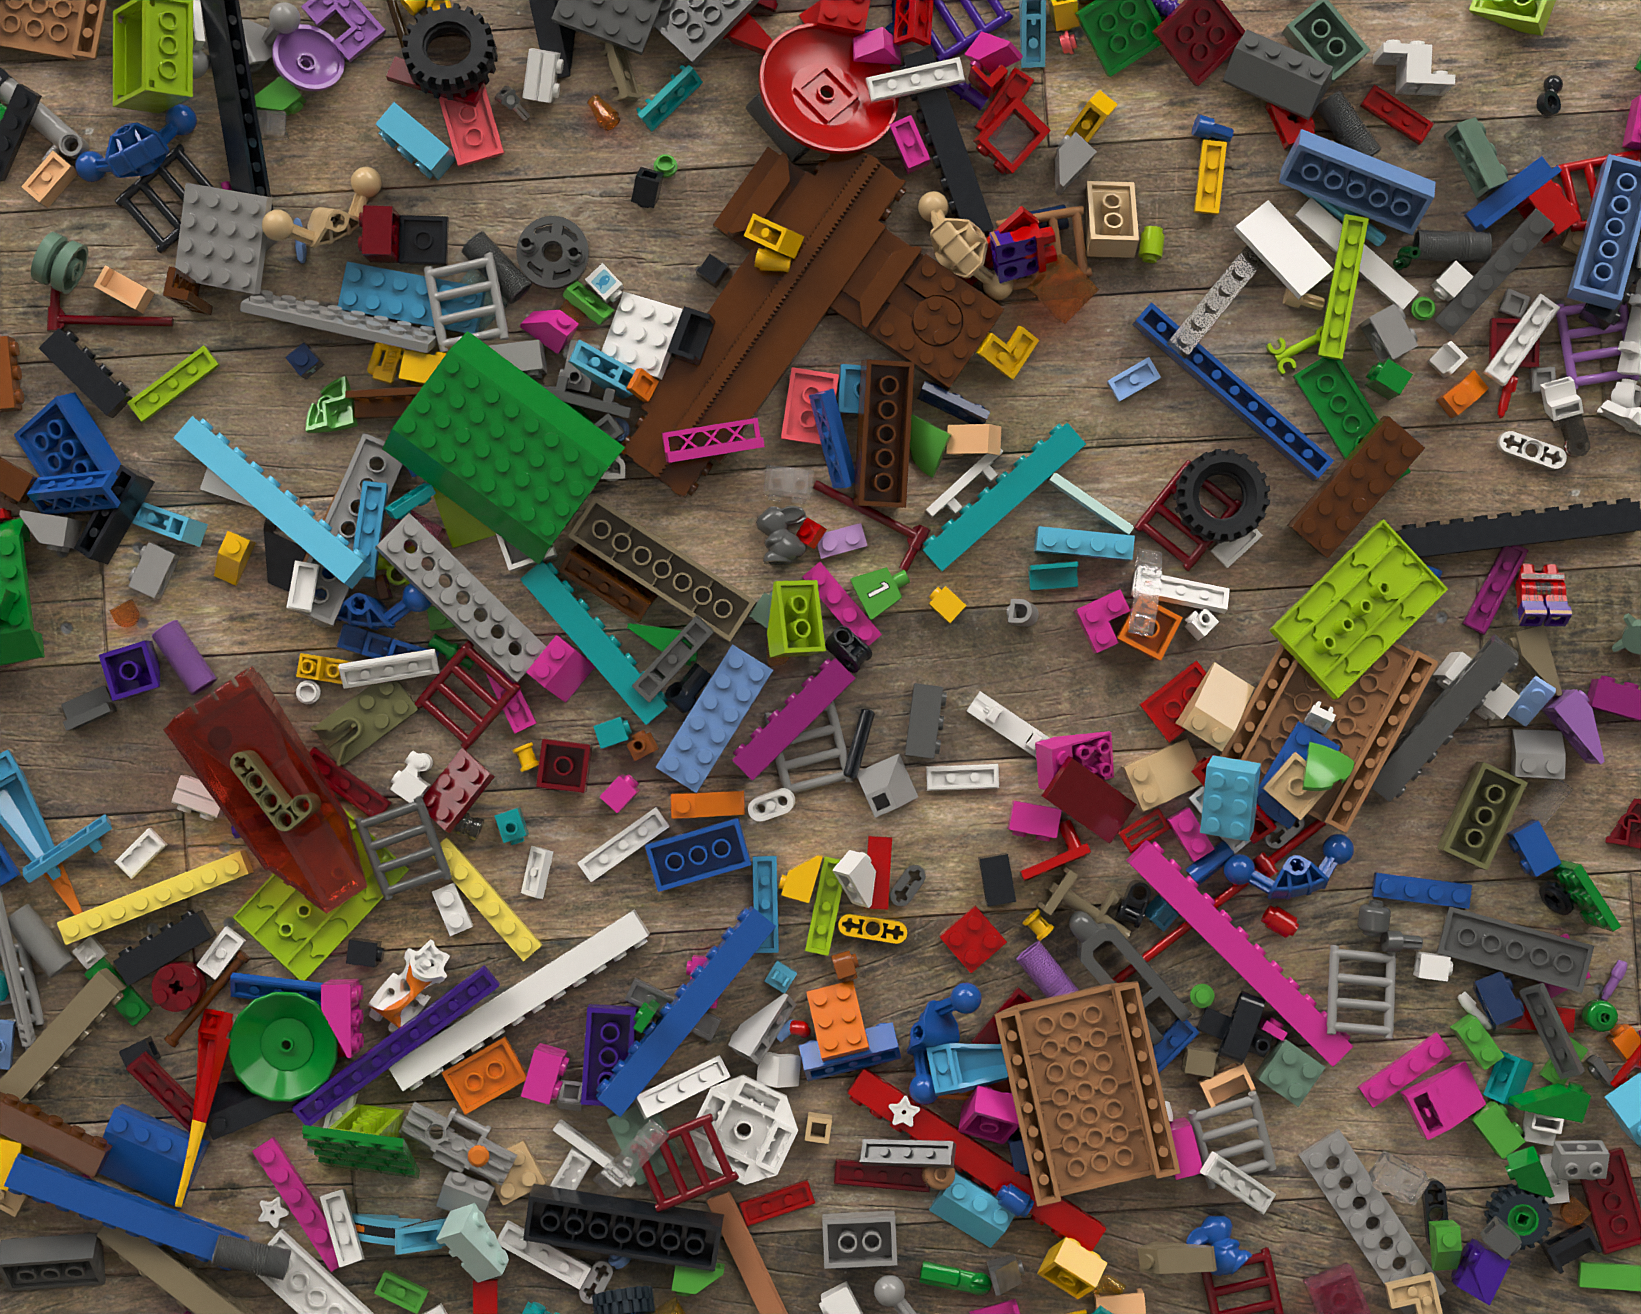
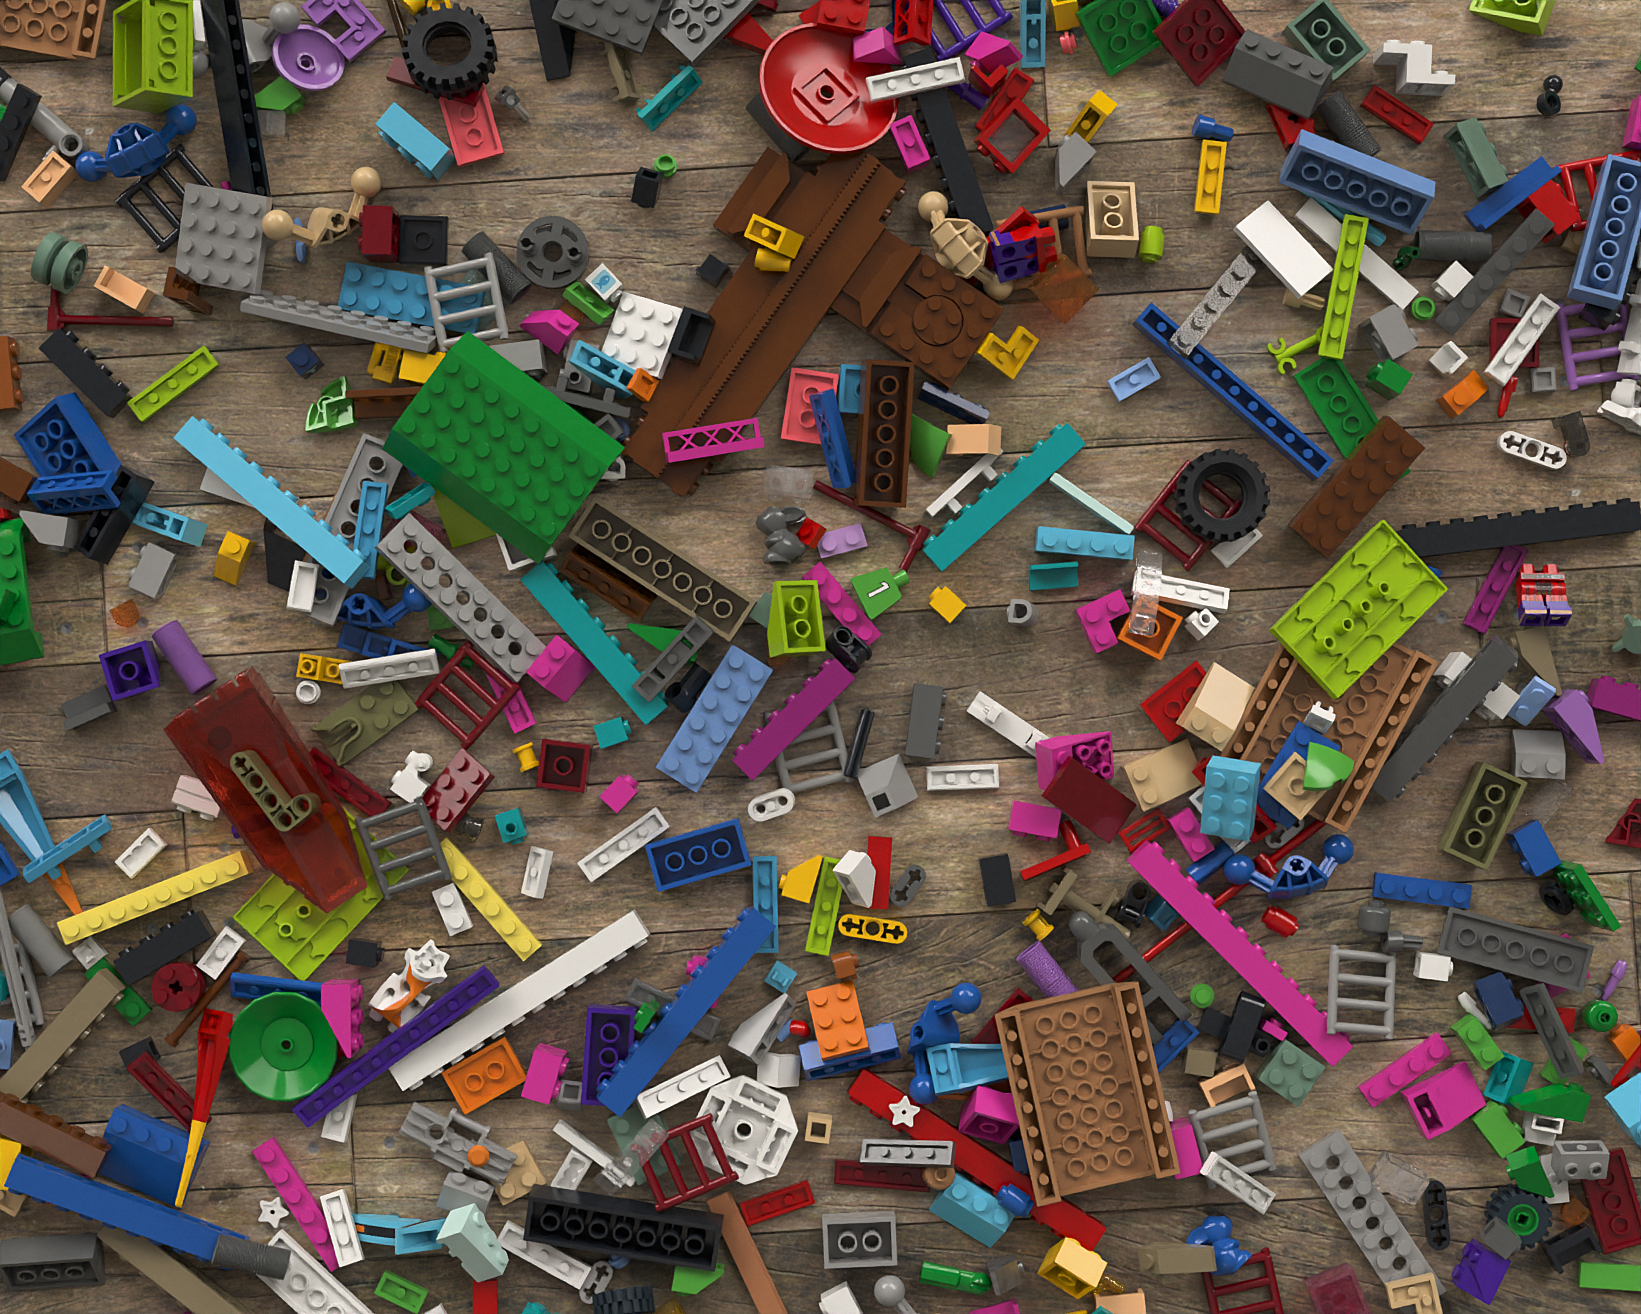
(238, 1108): black wedge -> none
(364, 1140): green piece -> none
(542, 75): white brick -> none
(604, 114): clear orange cone -> none
(642, 745): dark orange plate -> none
(707, 804): orange slope -> none
(973, 939): red plate -> none
(1445, 1244): bright green slope -> none
(1561, 399): white piece -> none

